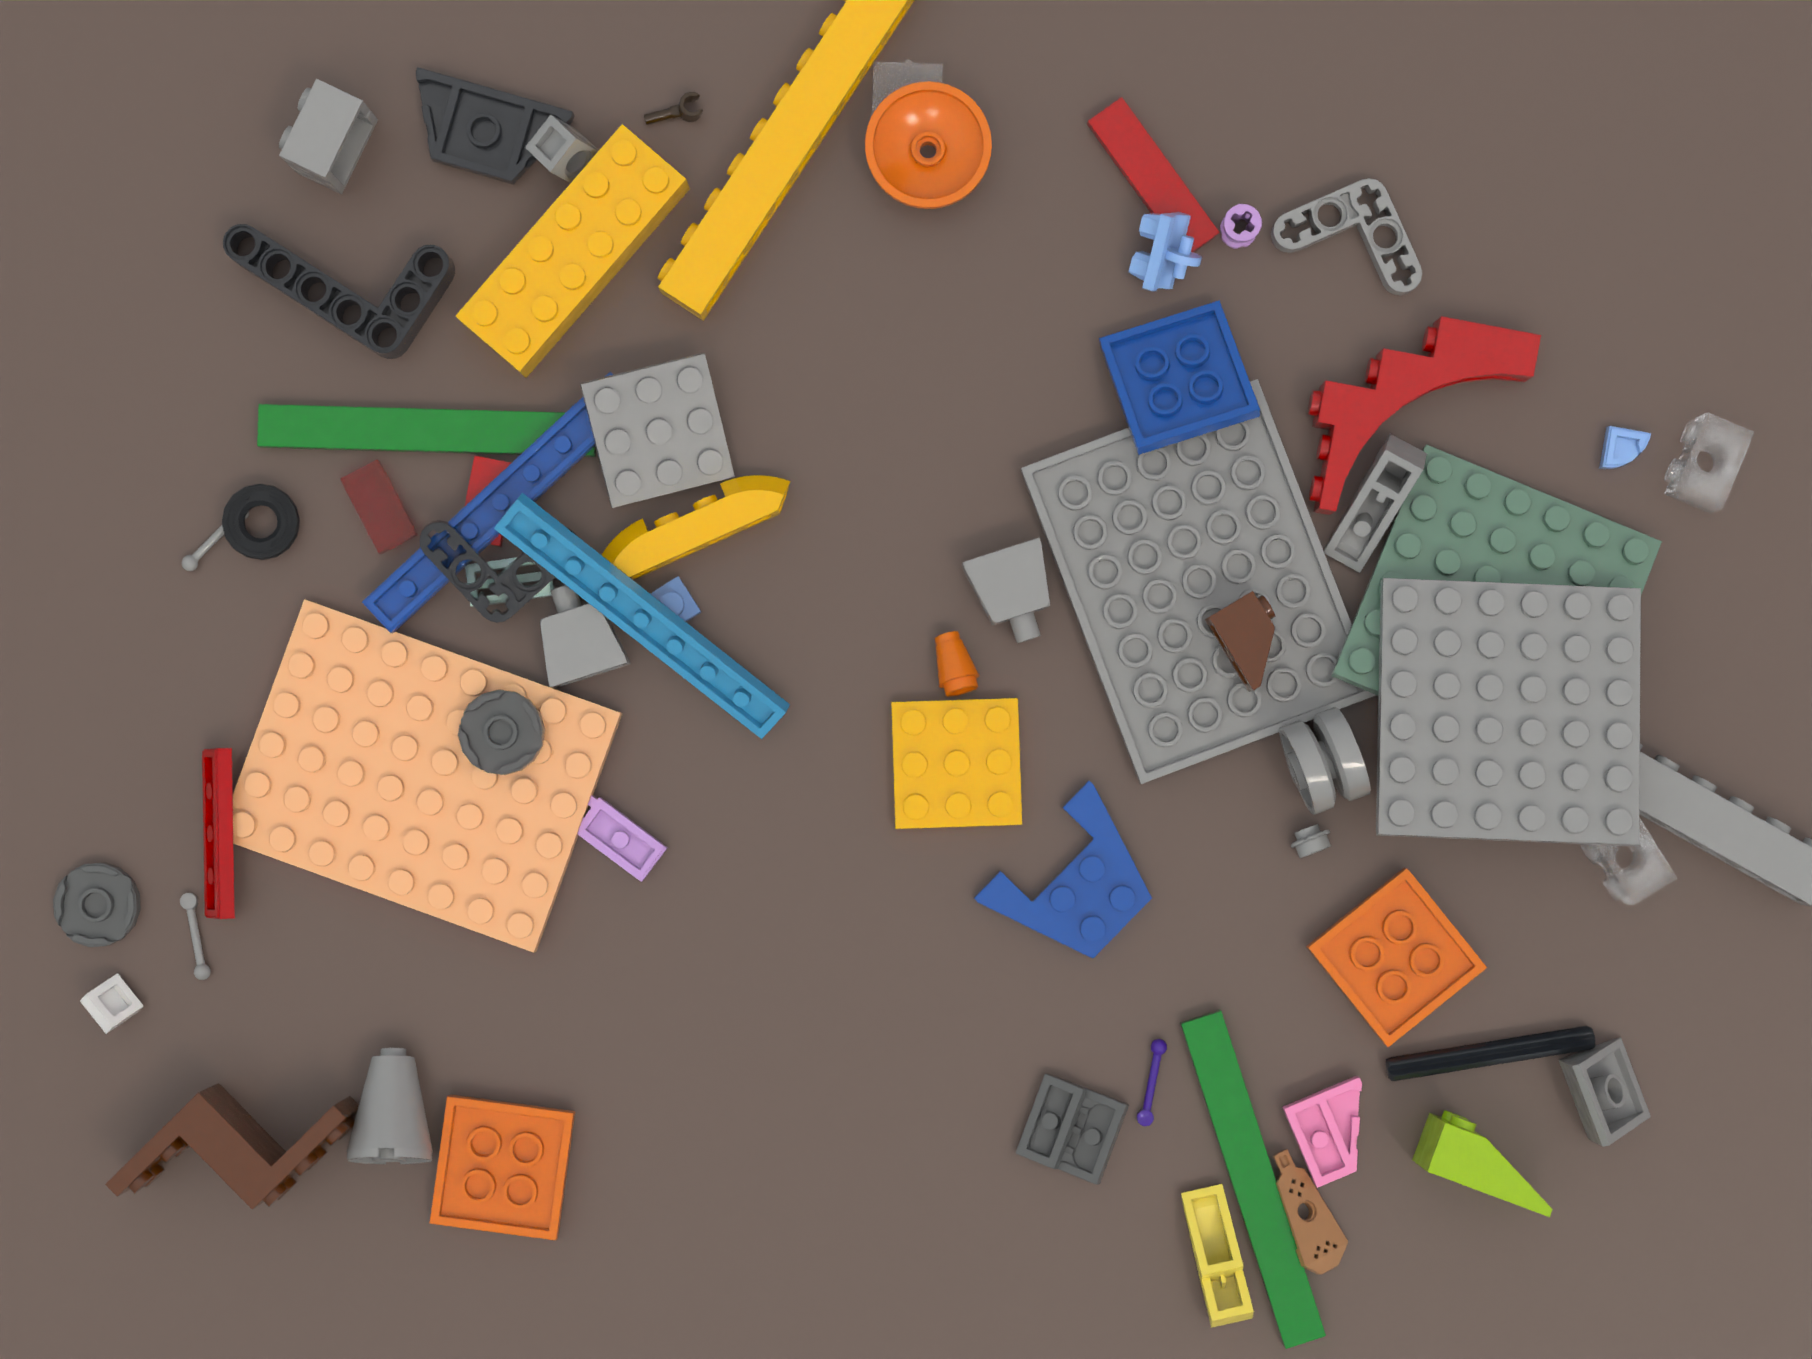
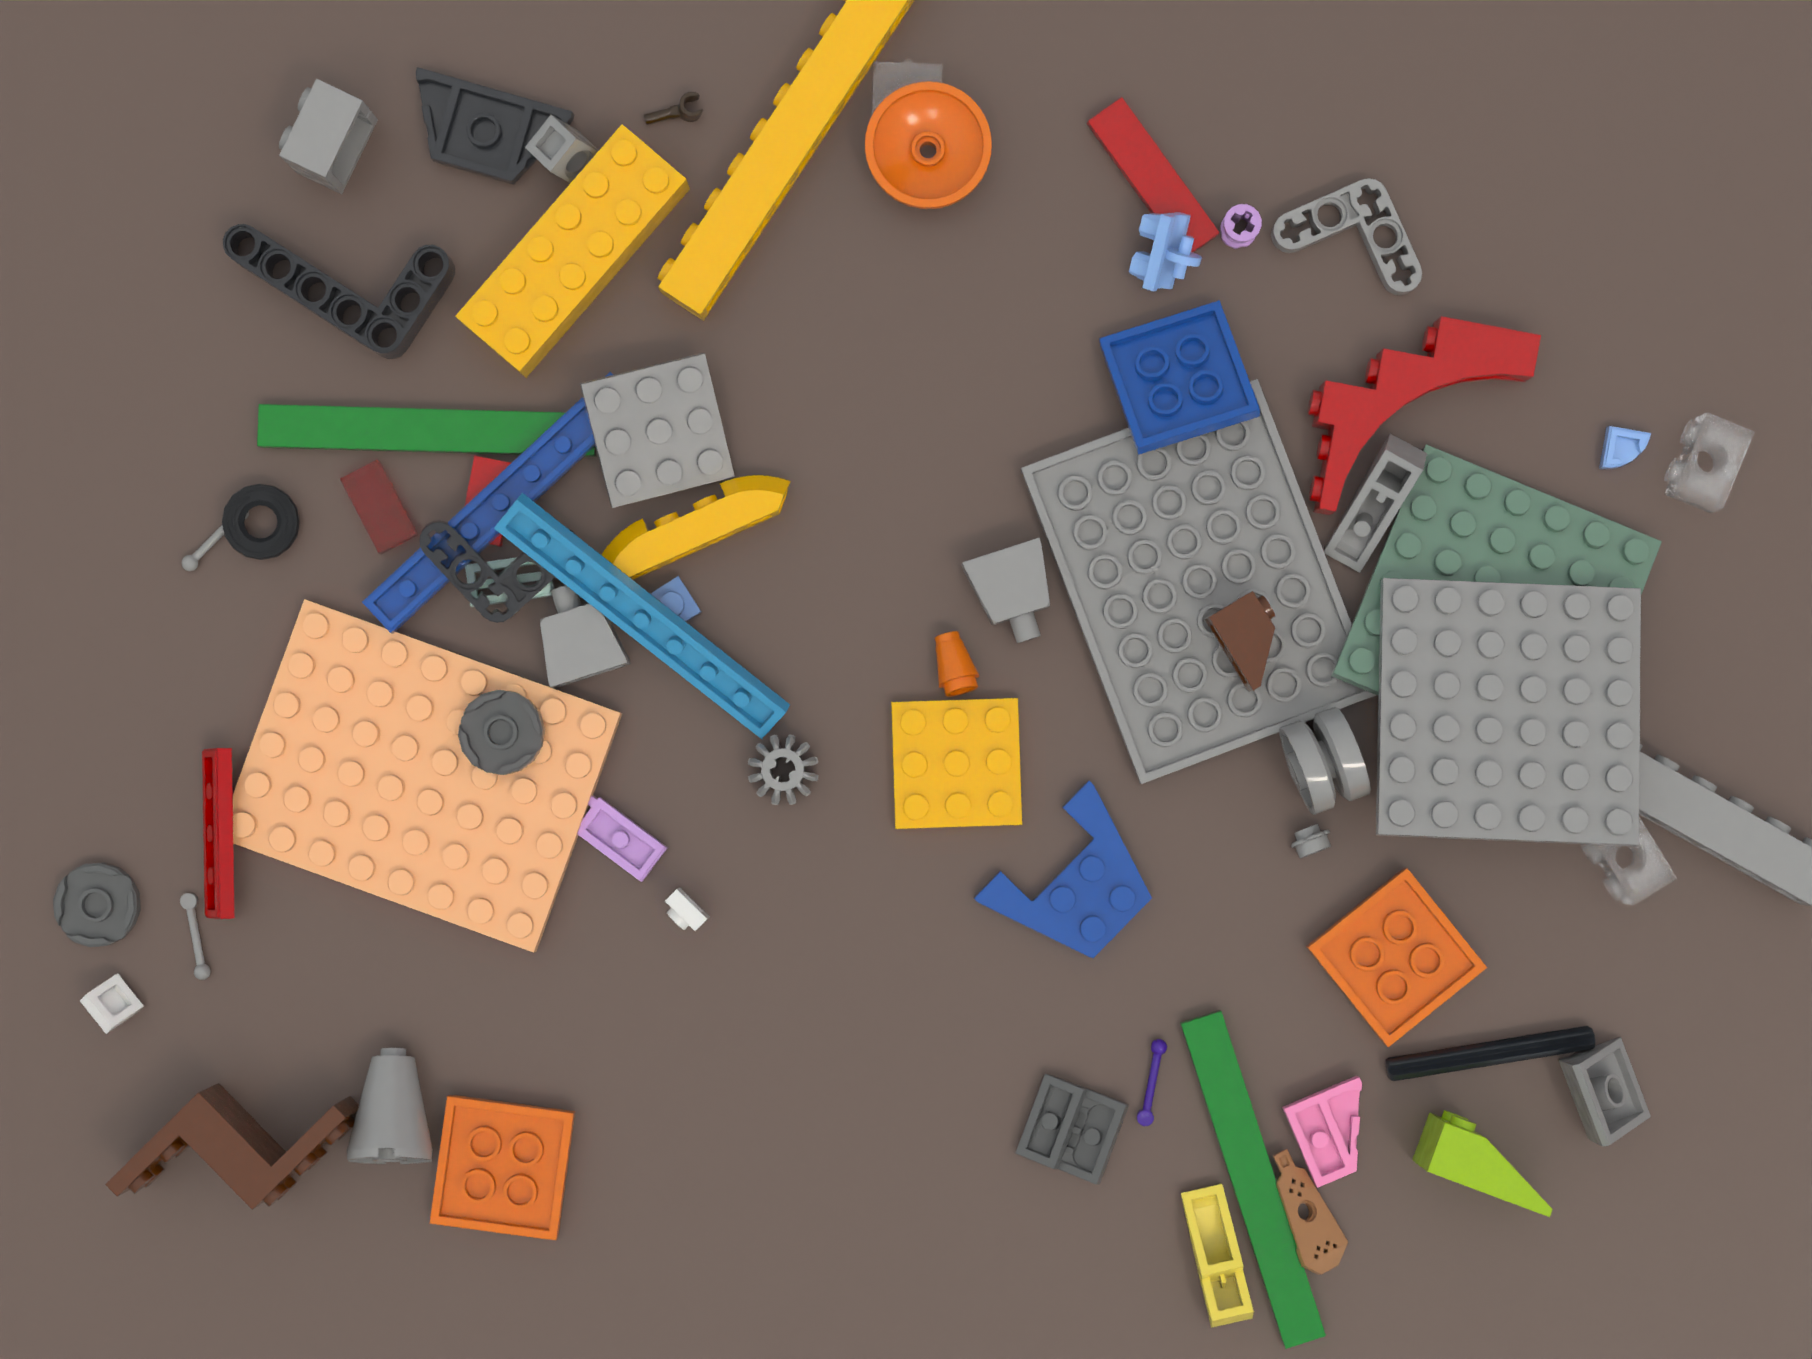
(685, 910): none -> white plate
(770, 762): none -> light grey gear

